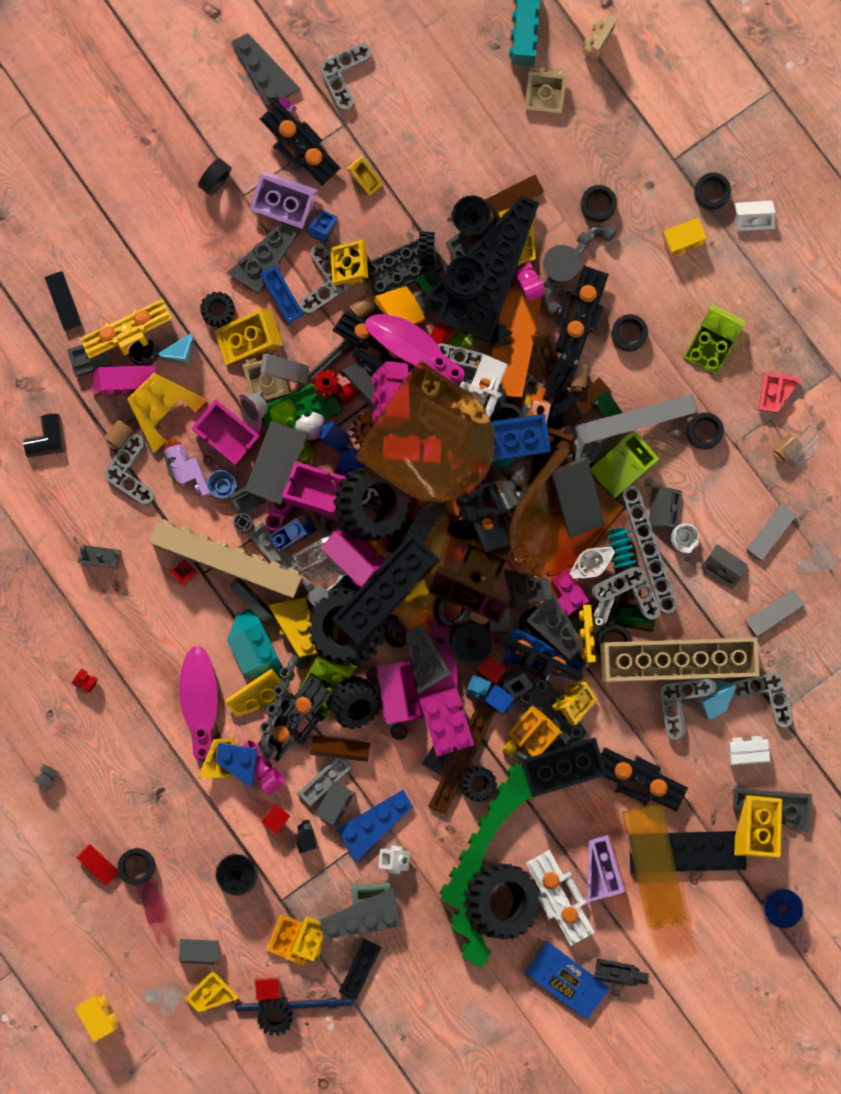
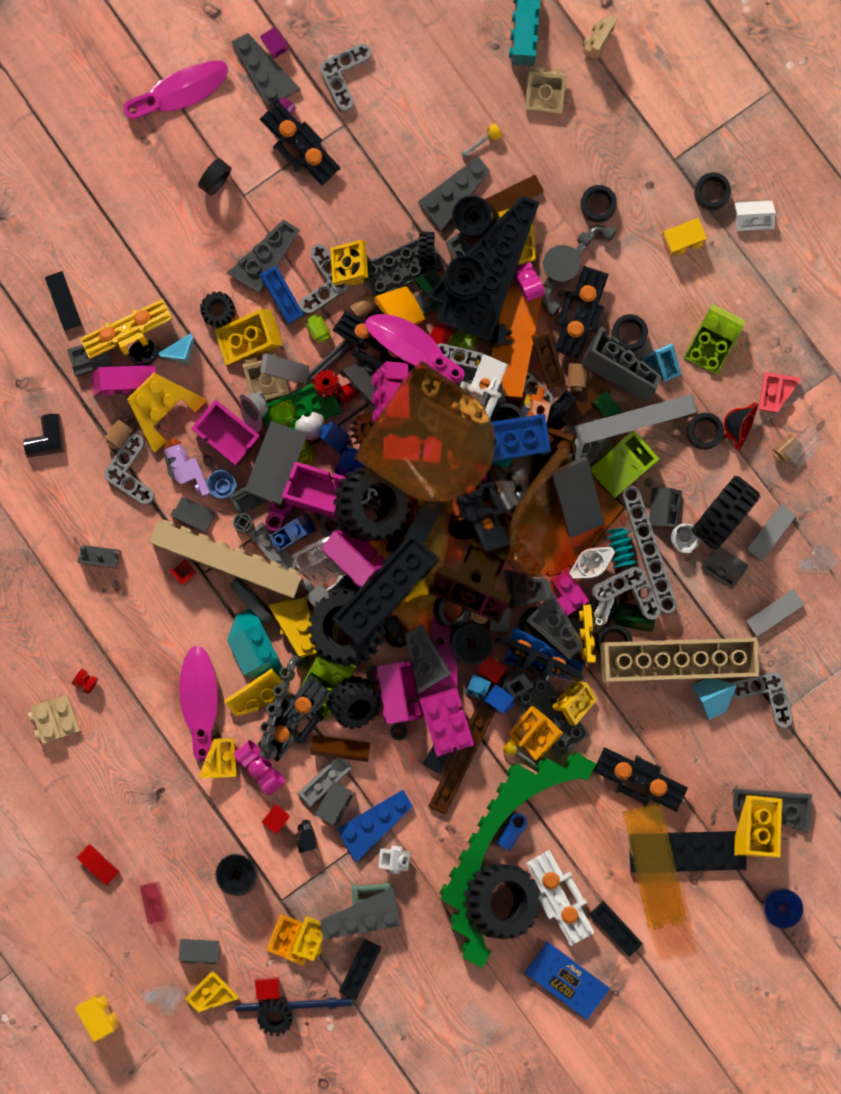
(46, 776): dark grey wheel -> none
(54, 719): none -> tan plate
(122, 871): black tyre -> none
(179, 89): none -> dark pink plant
(193, 515): none -> dark grey panel
(238, 761): blue wing -> none
(274, 43): none -> magenta panel
(283, 199): lavender slope -> none
(318, 329): none -> lime brick
(322, 226): blue slope -> none
(365, 176): yellow slope -> none
(441, 200): none -> dark grey wing
(470, 775): black tyre -> none
(493, 133): none -> hinge
(511, 833): none -> blue piece
(562, 372): black hinge -> none
(563, 767): black brick -> none
(603, 871): lavender wedge -> none
(616, 928): none -> black tile
(619, 973): black hinge -> none
(620, 366): none -> dark grey wedge
(663, 362): none -> medium azure slope
(676, 701): light grey beam -> none
(726, 512): none -> black tyre
(739, 423): none -> hat
(748, 752): white brick -> none

